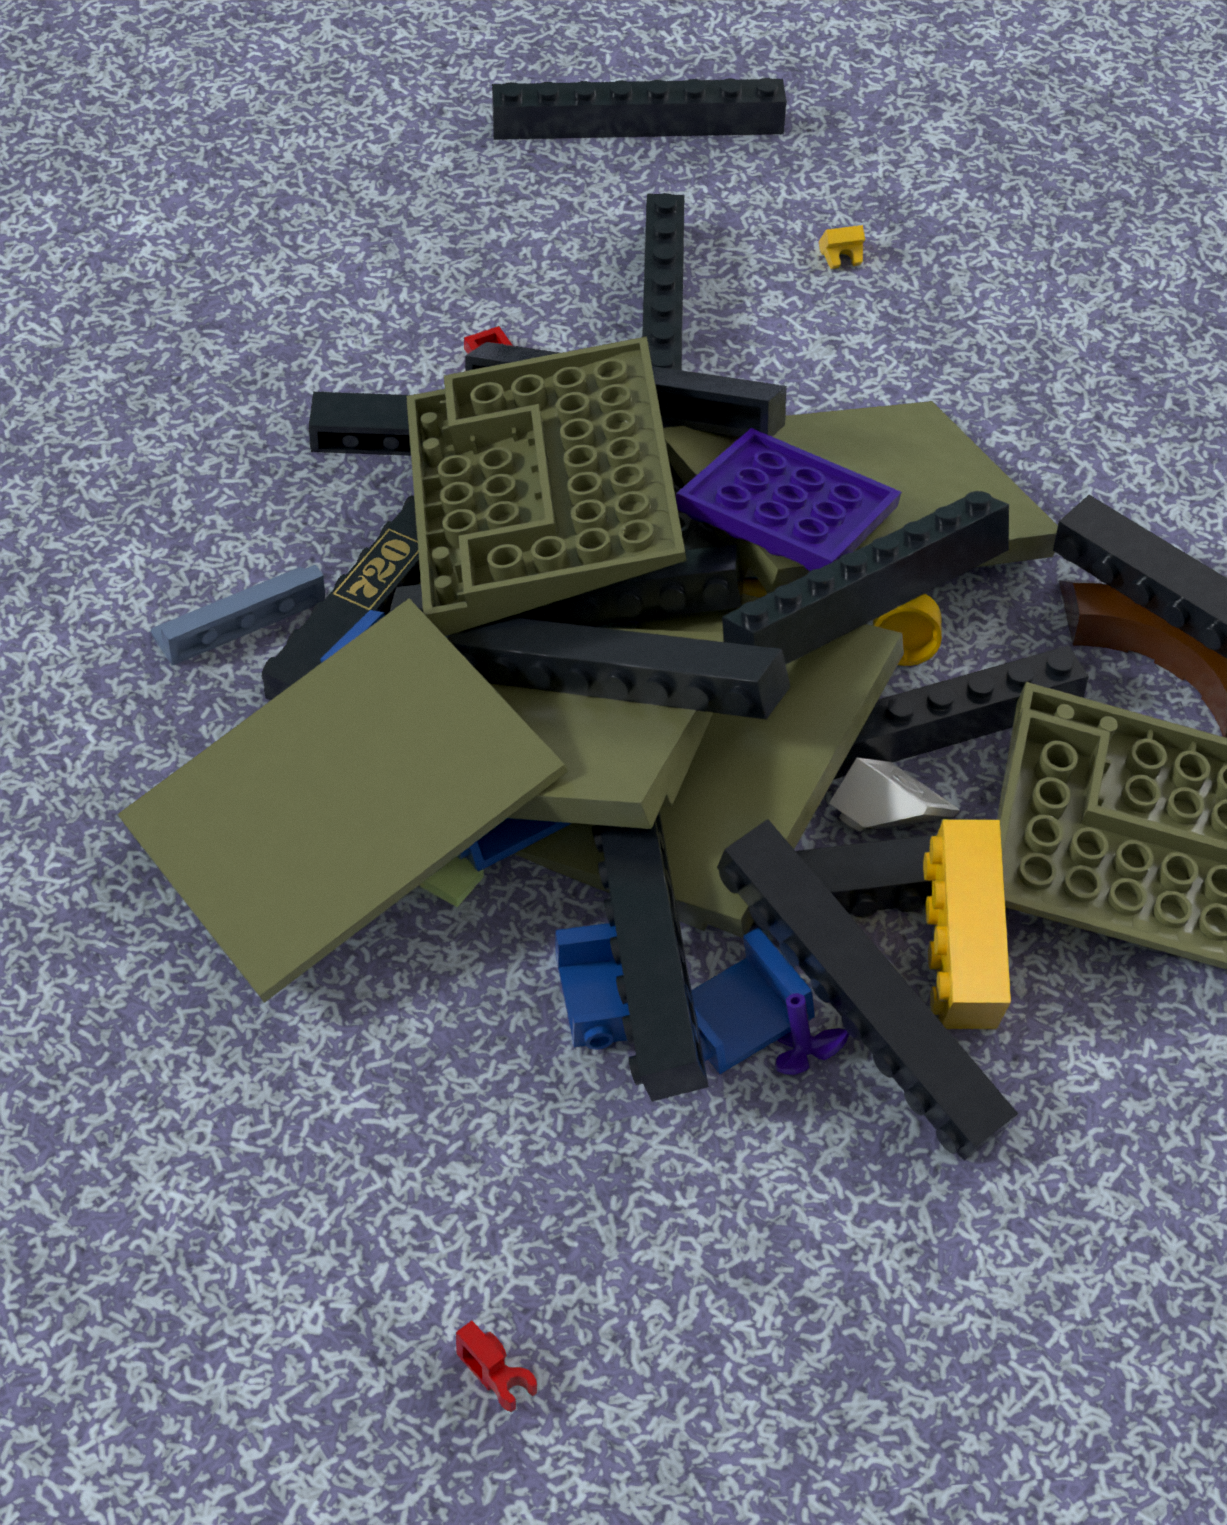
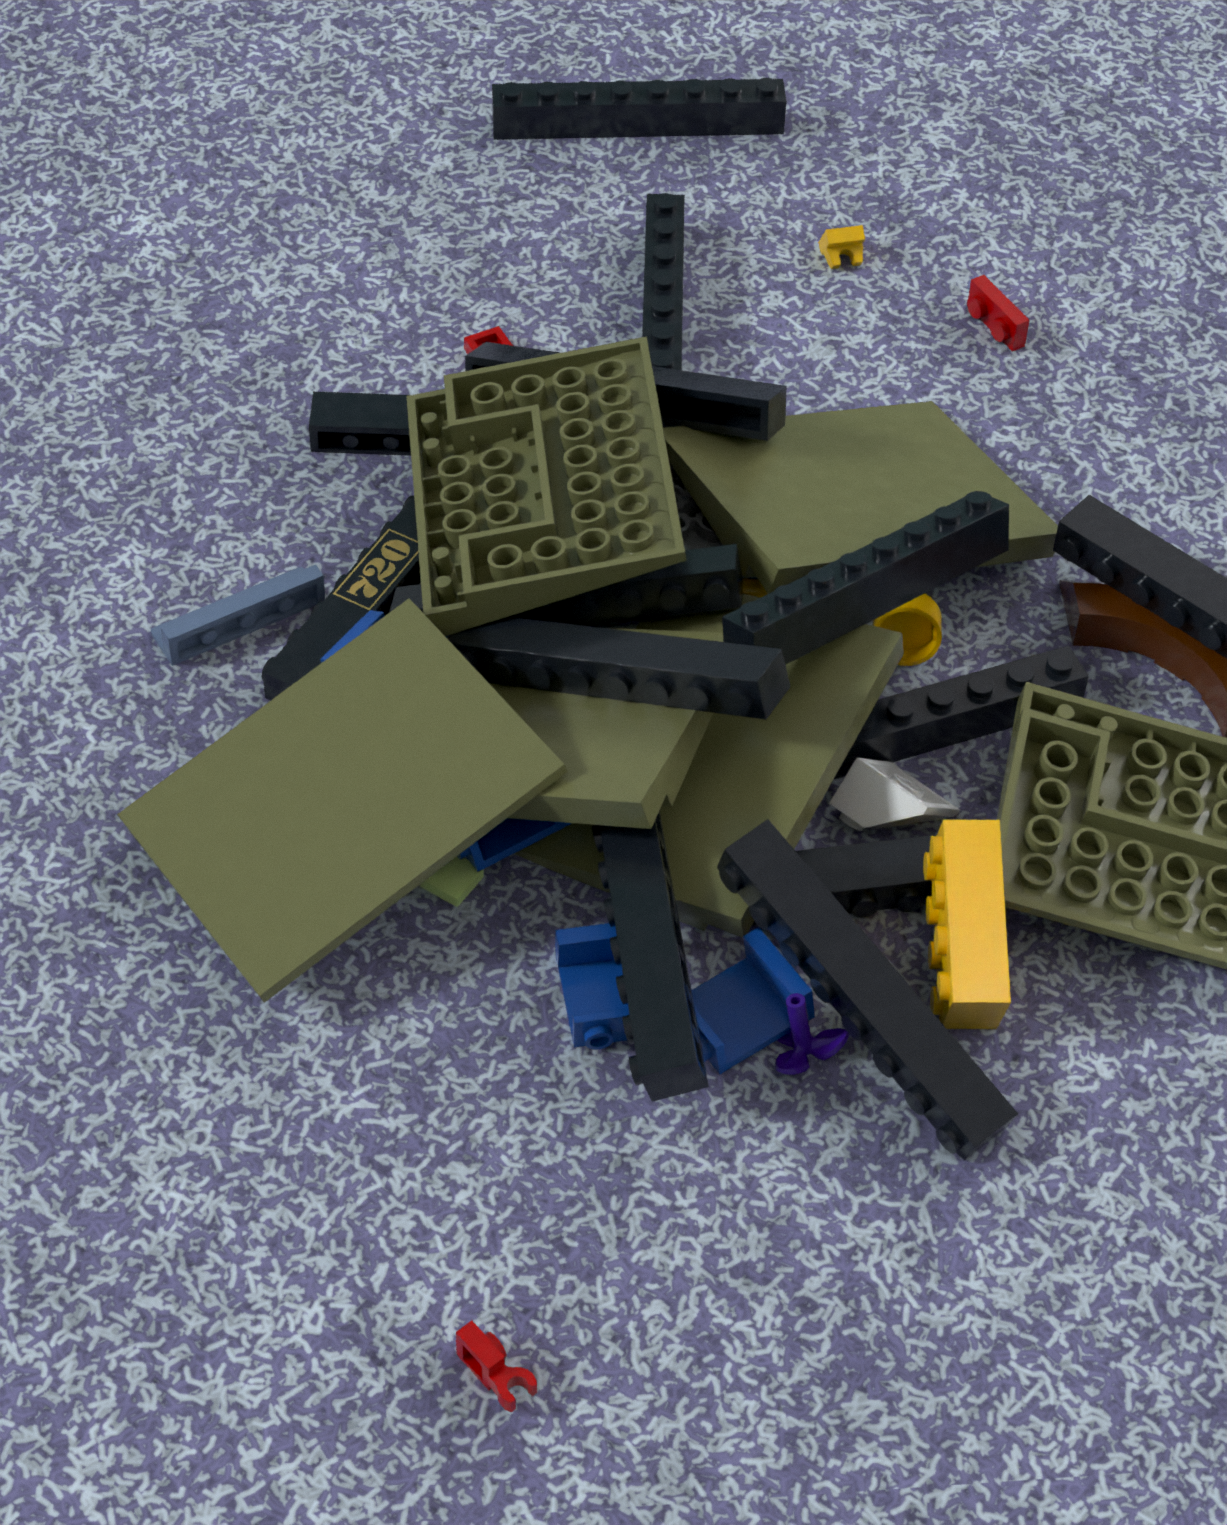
(787, 500): dark purple plate -> none
(997, 313): none -> red plate

